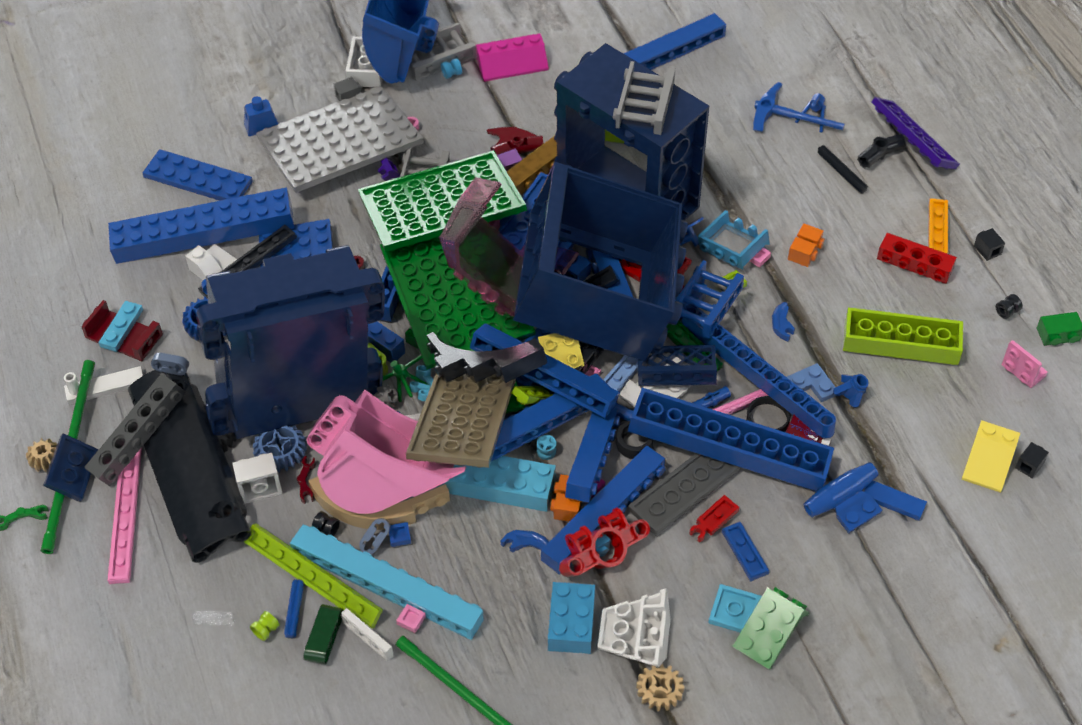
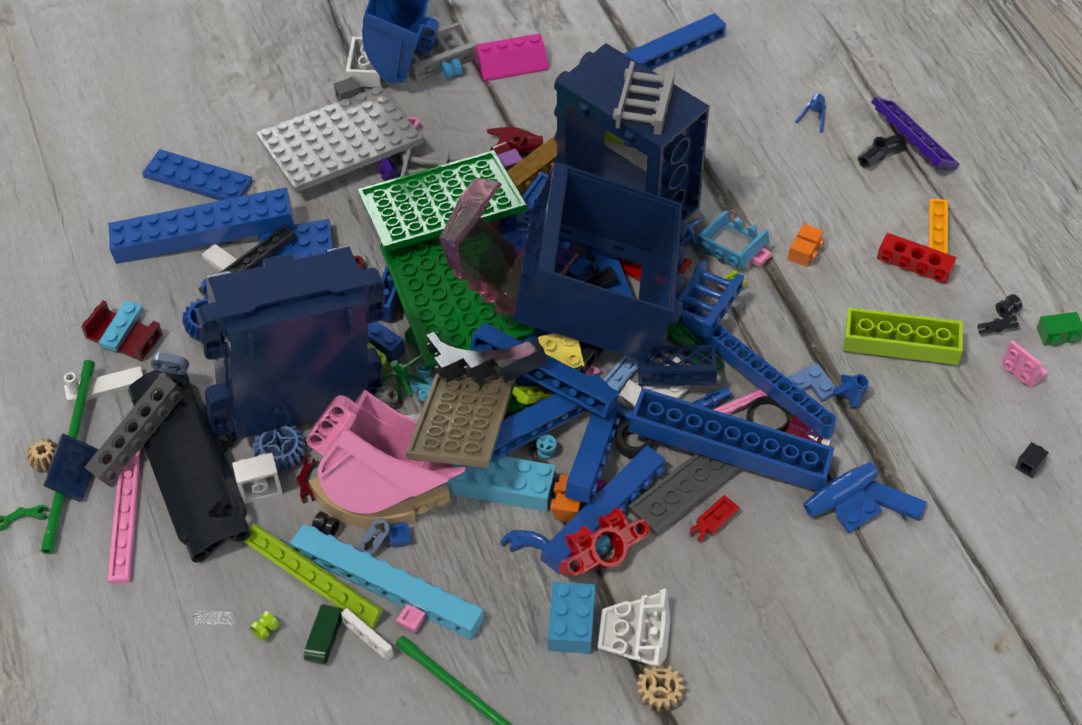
(202, 263): white slope -> none
(258, 116): blue torso -> none
(294, 608): blue axle -> none
(732, 608): medium azure tile -> none
(745, 551): blue tile -> none
(767, 107): blue piece -> none
(770, 627): bracket -> none
(780, 323): blue piece -> none
(842, 169): black axle -> none
(989, 244): black brick -> none
(991, 456): light yellow slope -> none
(997, 325): none -> black pin

